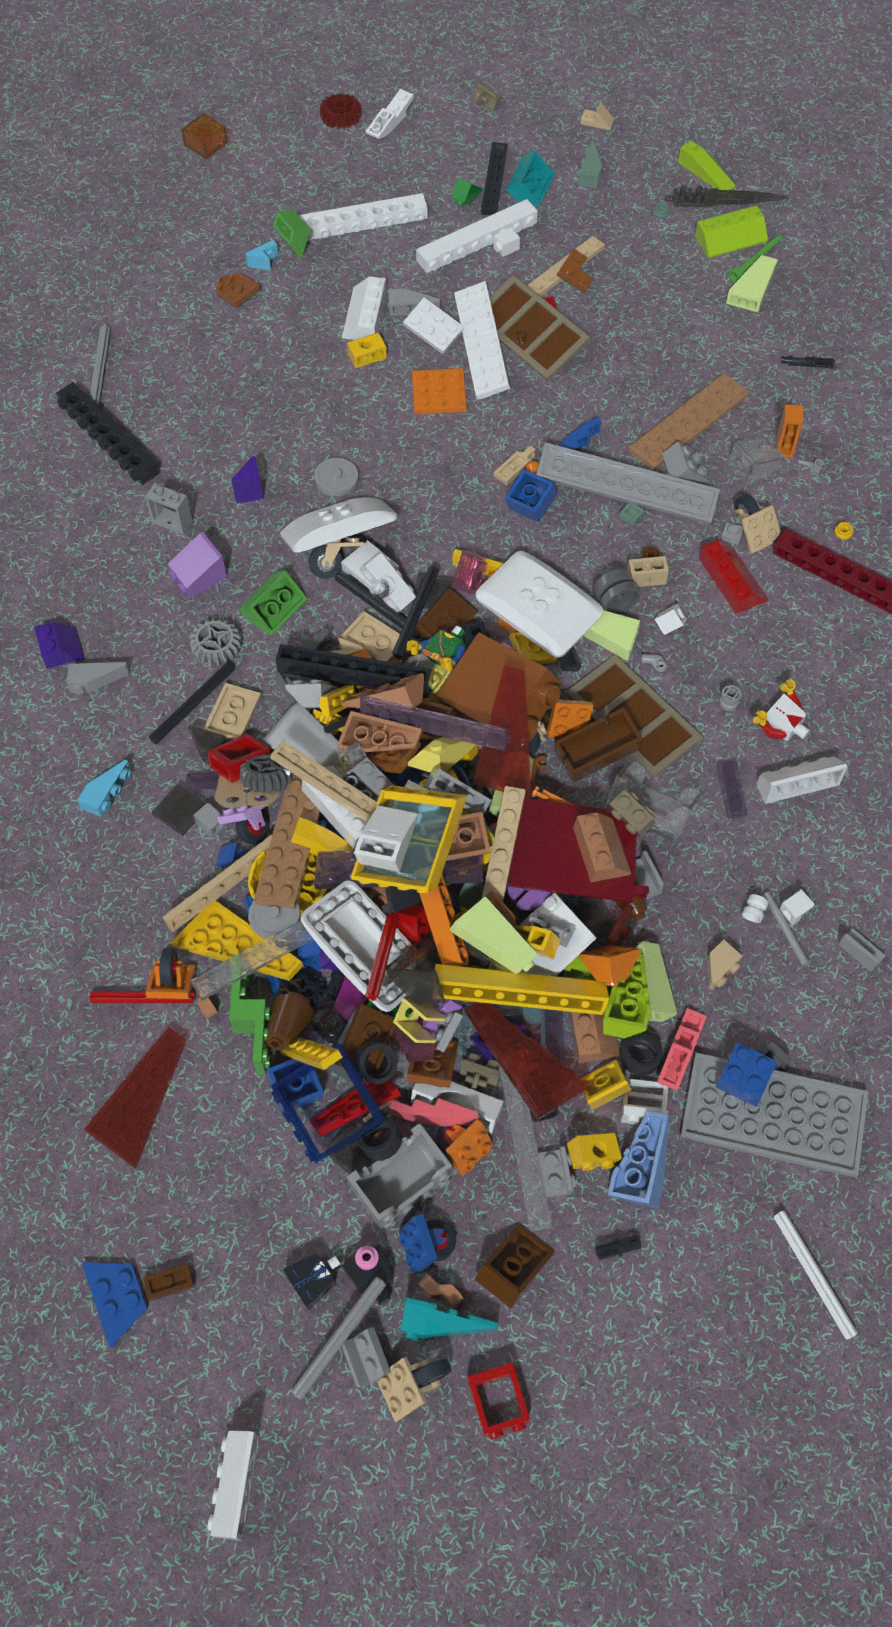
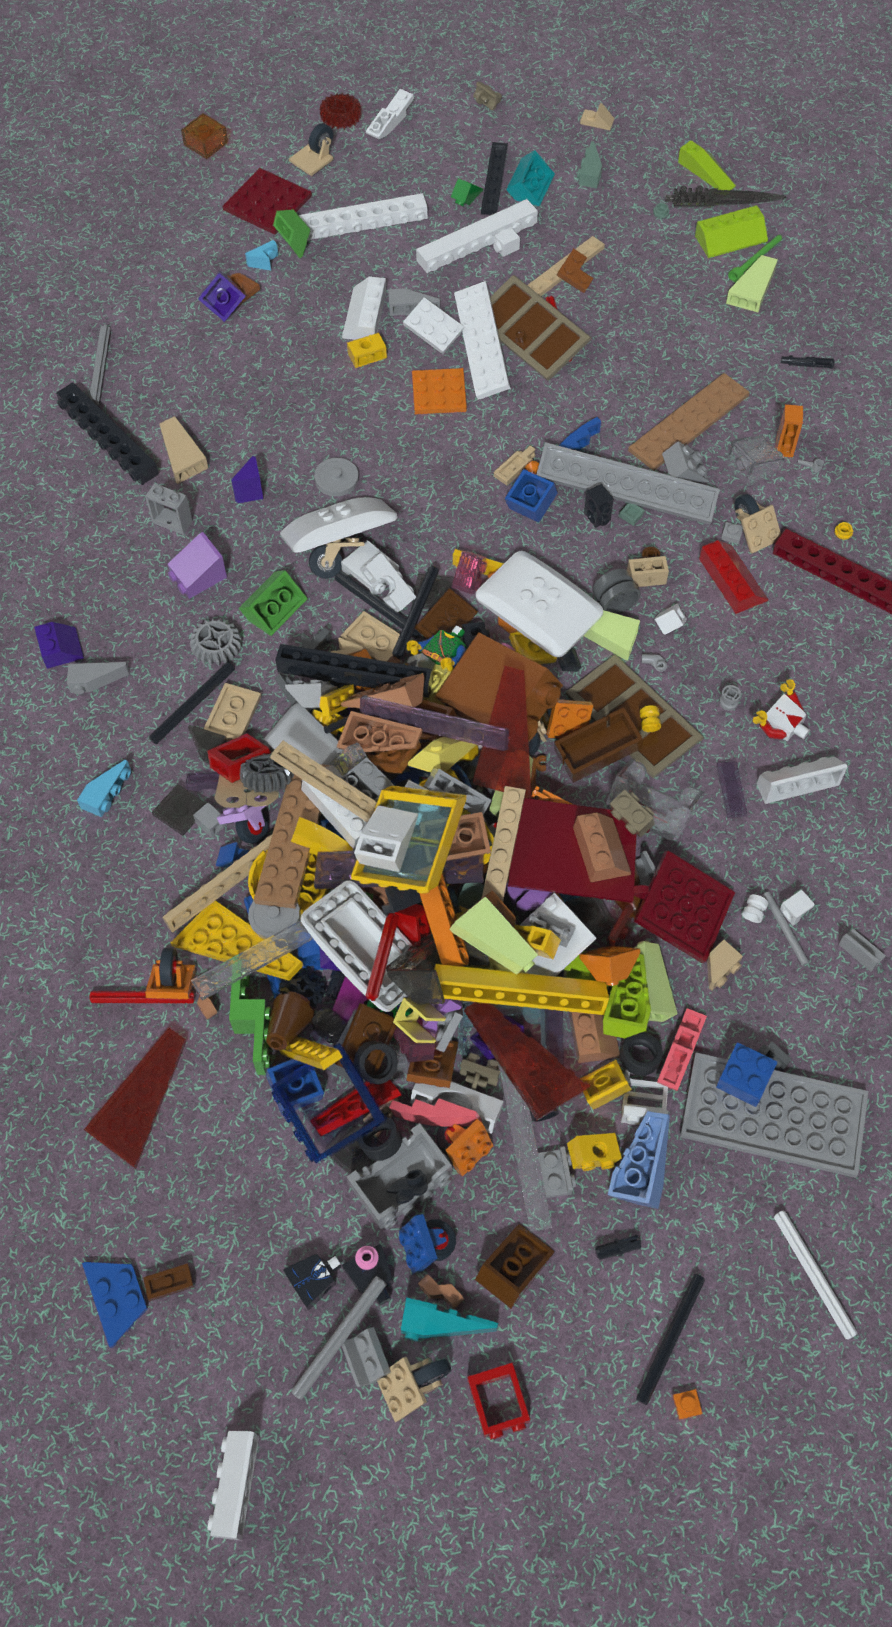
(182, 451): none -> tan slope
(221, 296): none -> dark purple slope
(264, 196): none -> dark red plate
(316, 153): none -> tan plate
(411, 1186): none -> black plate
(598, 506): none -> black brick
(650, 718): none -> yellow wheel
(670, 1339): none -> black axle
(684, 907): none -> dark red plate
(687, 1404): none -> orange plate

